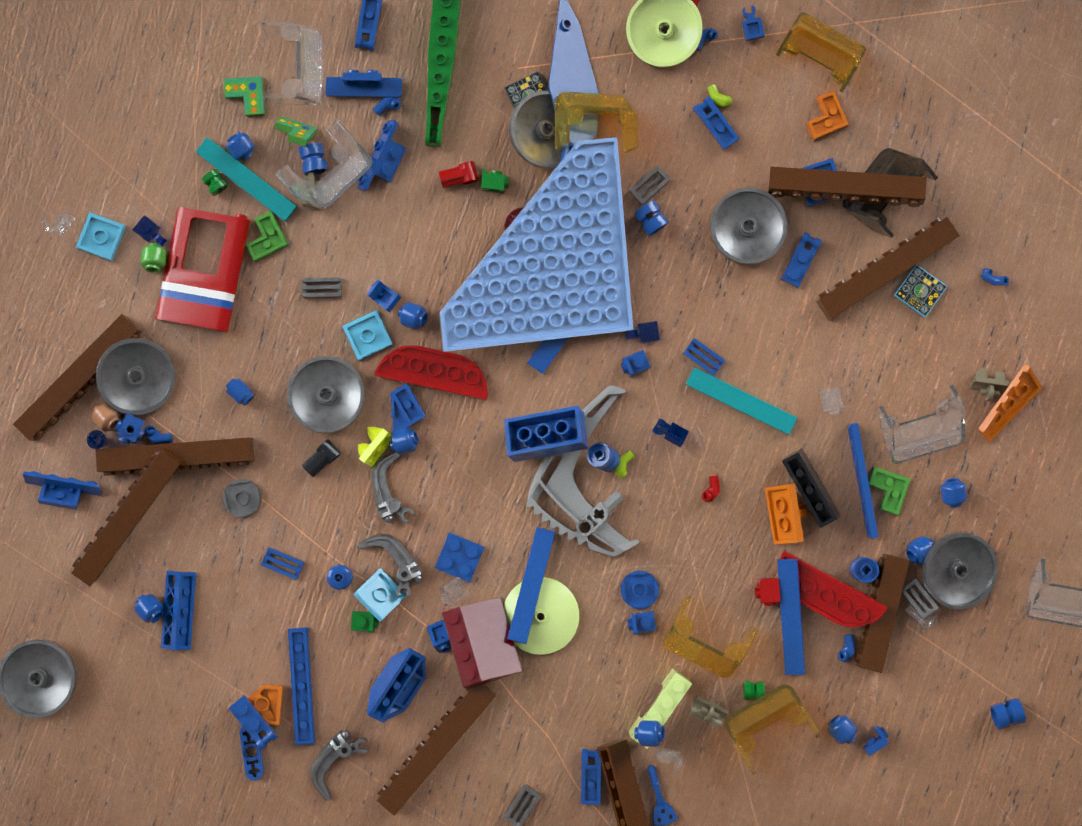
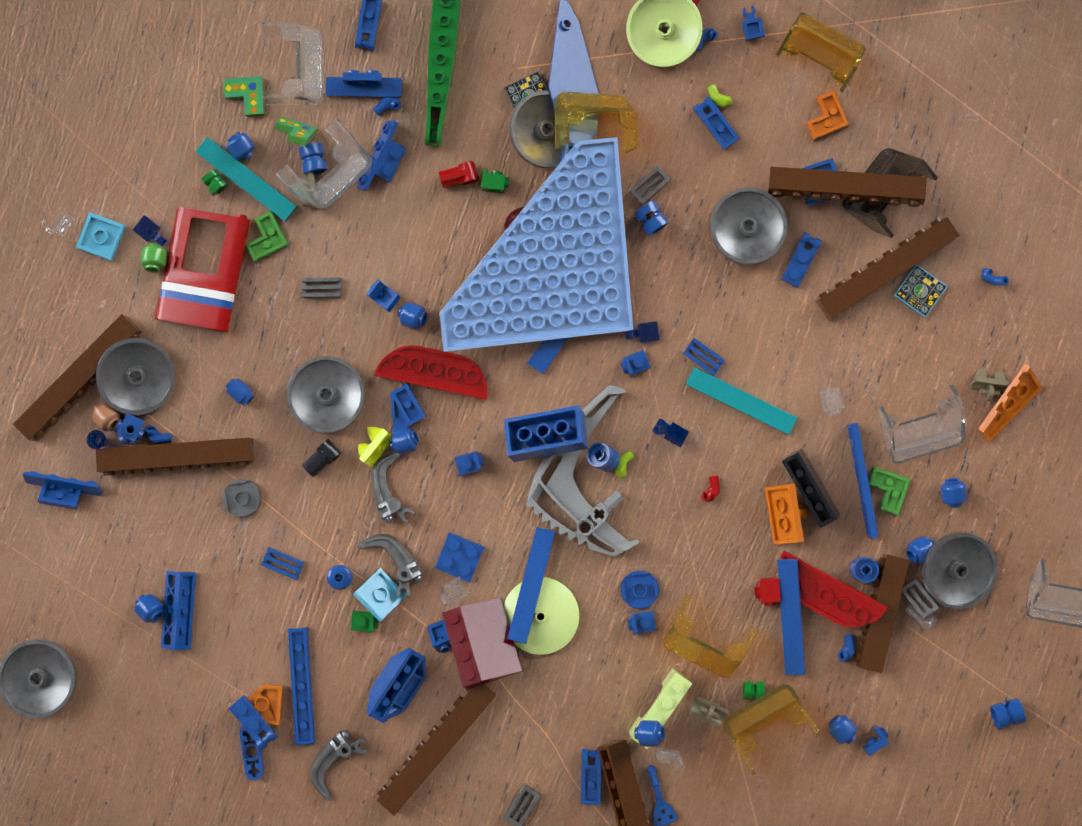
(127, 516): reddish brown brick -> none
(367, 335): medium azure tile -> none
(469, 463): none -> blue bracket

